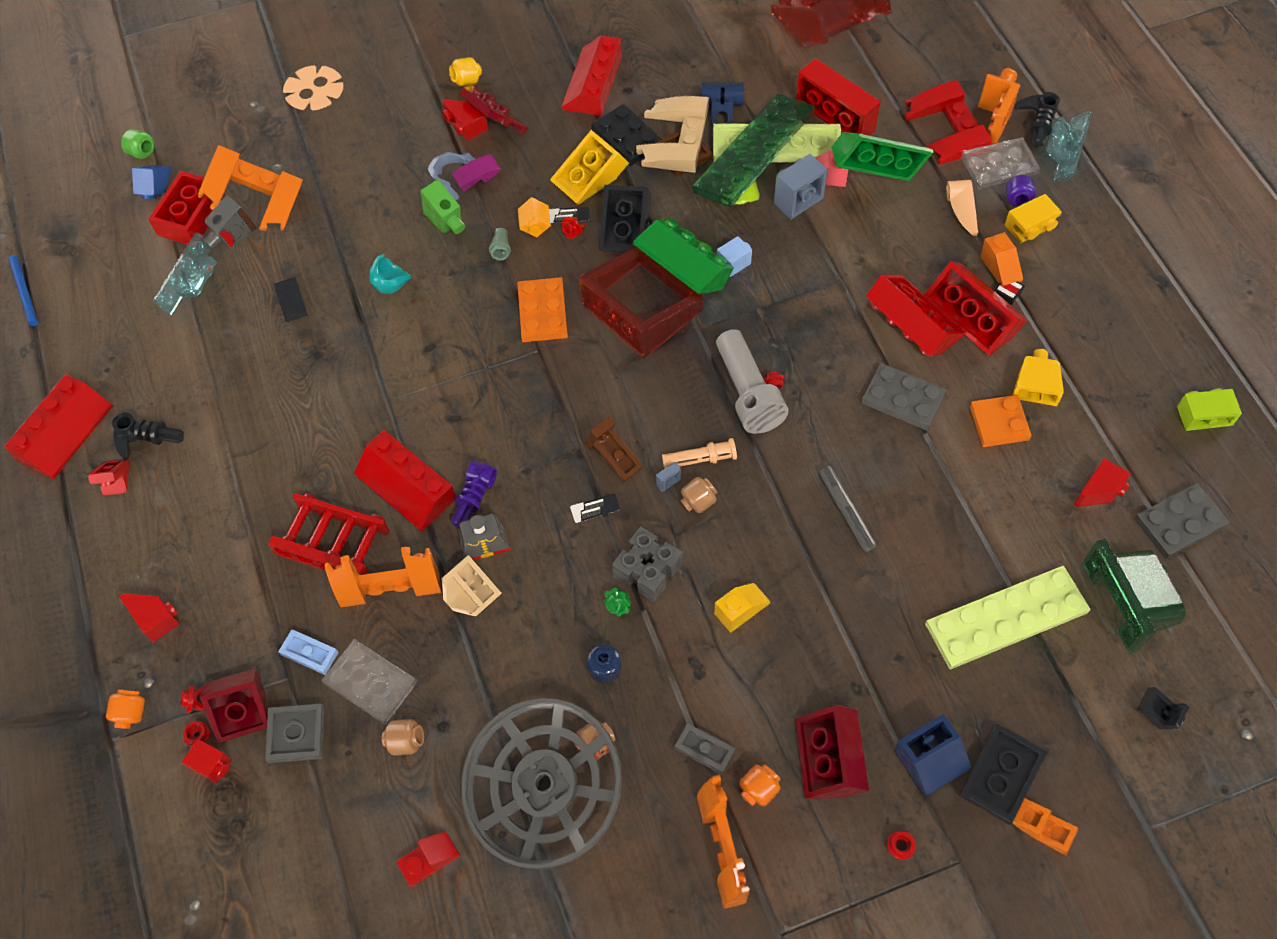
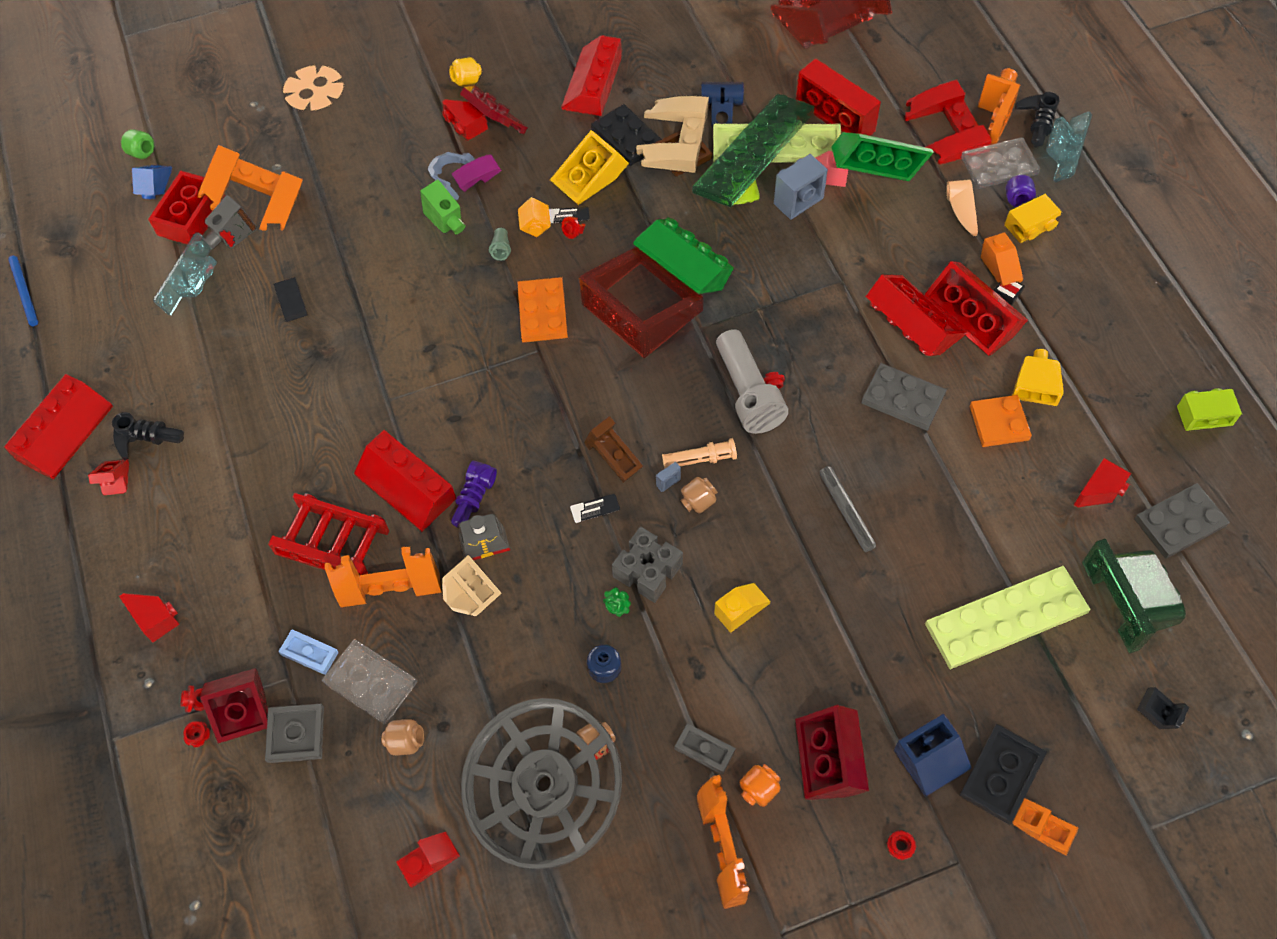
(125, 708): orange head -> none
(207, 761): red brick -> none
(386, 276): teal hair -> none
(623, 217): black slope -> none
(737, 253): light blue brick -> none

